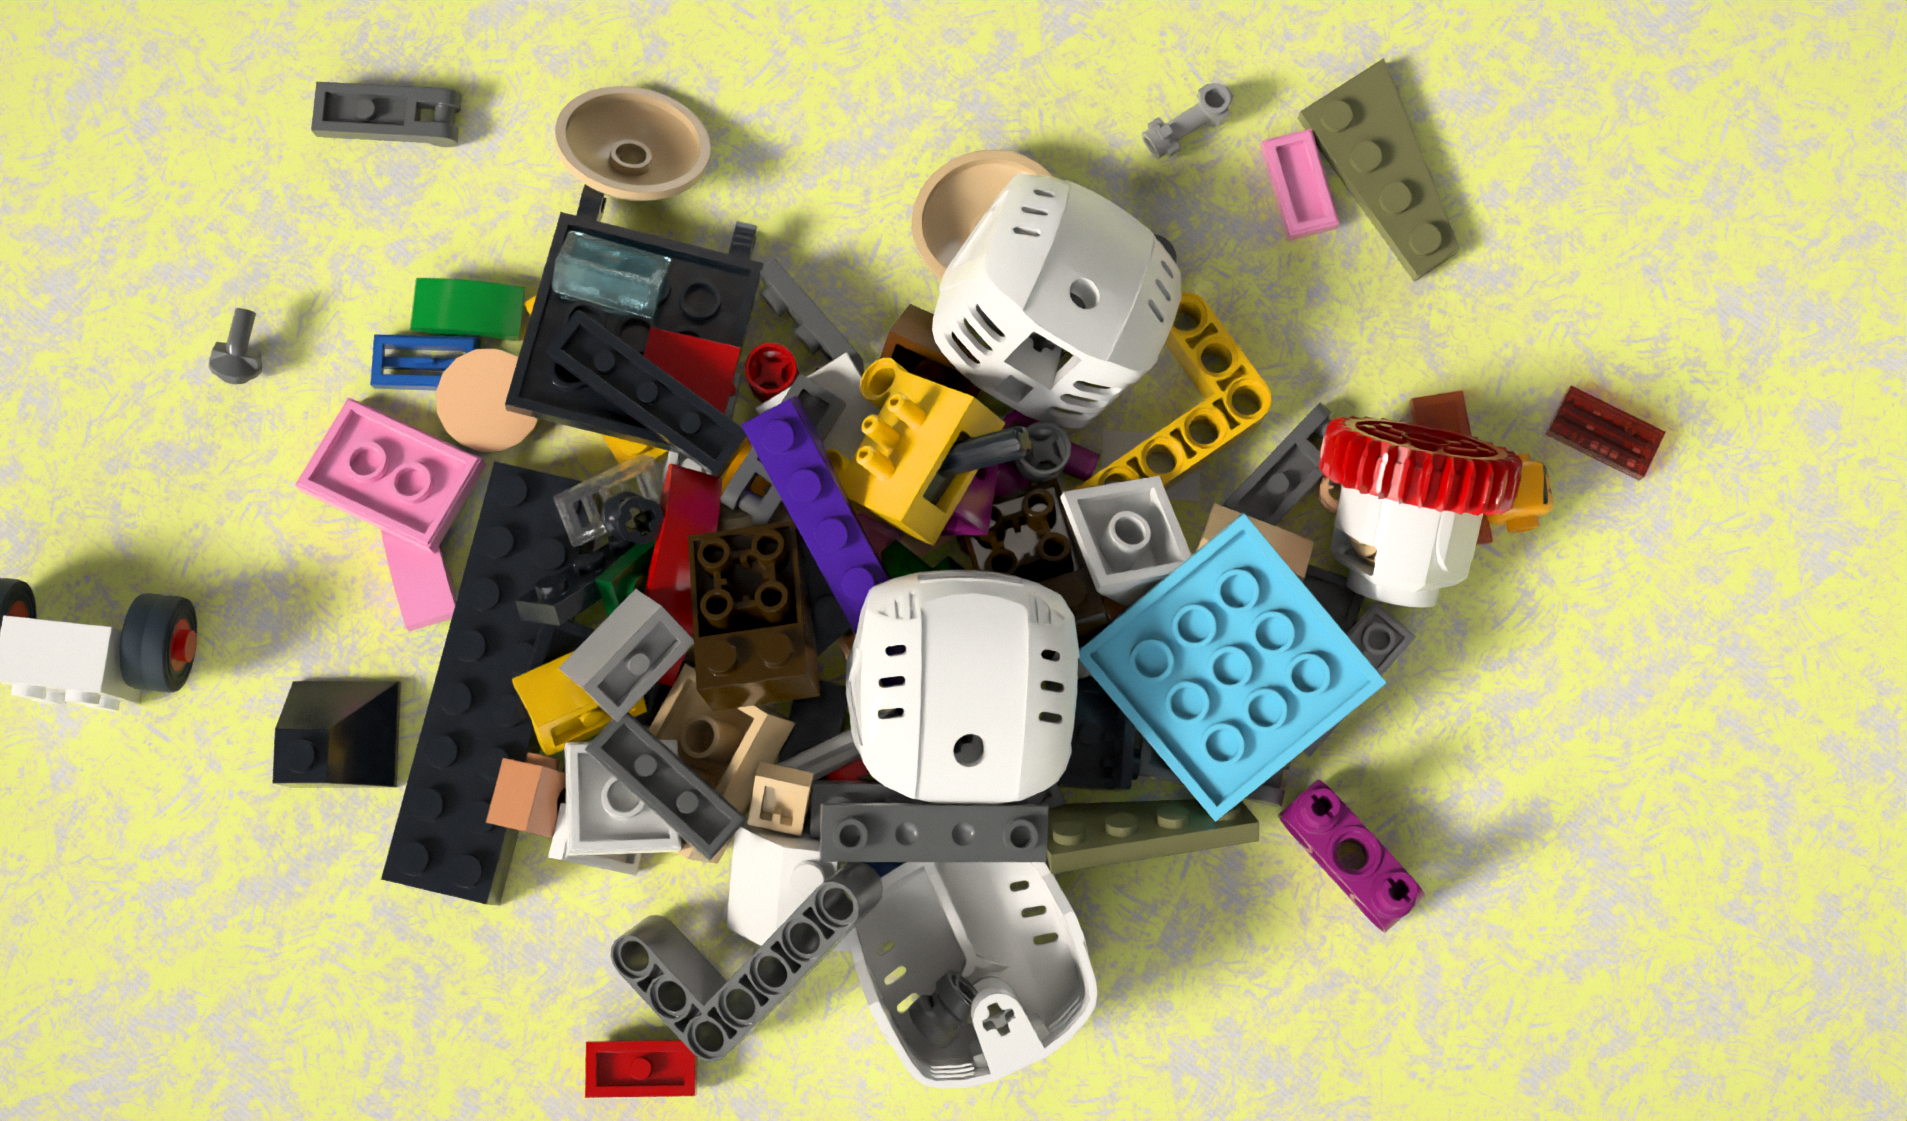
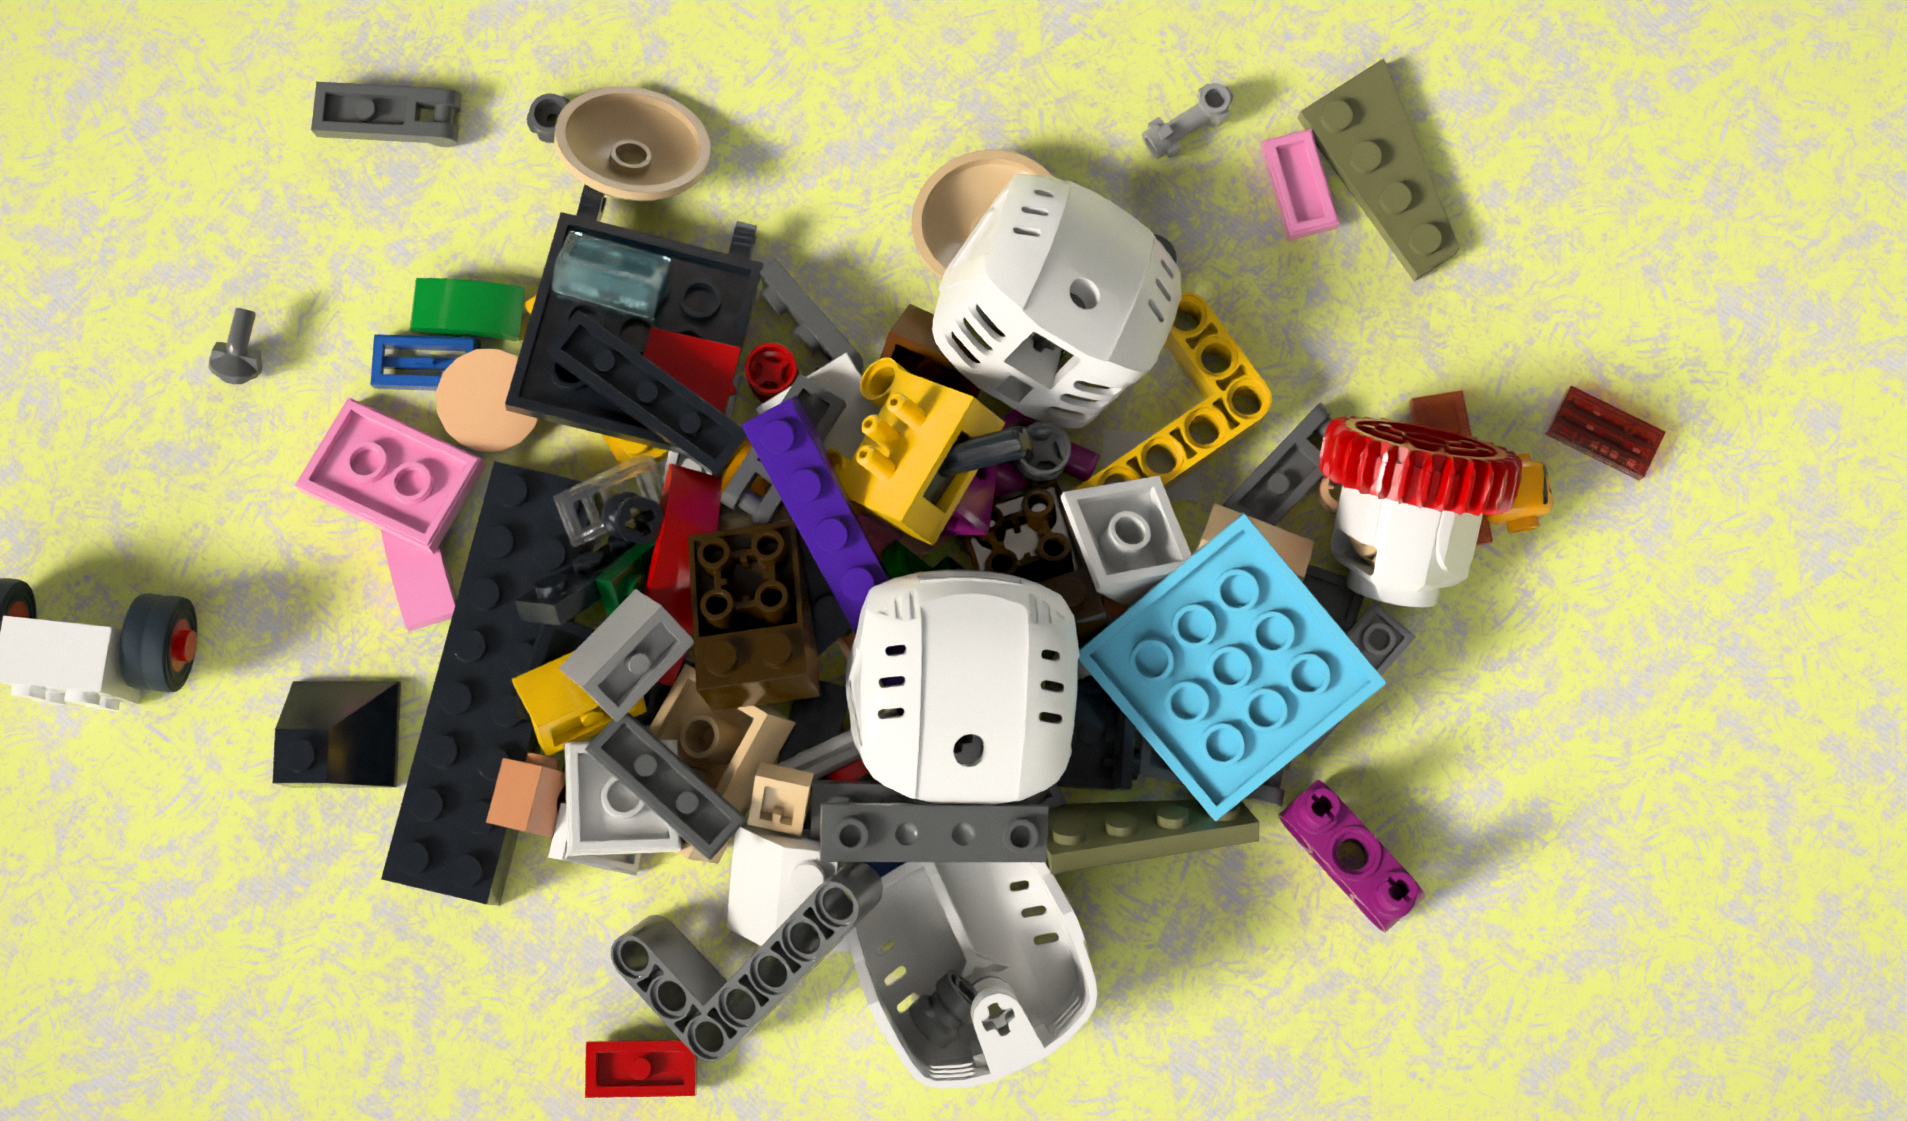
(540, 111): none -> dark grey plate

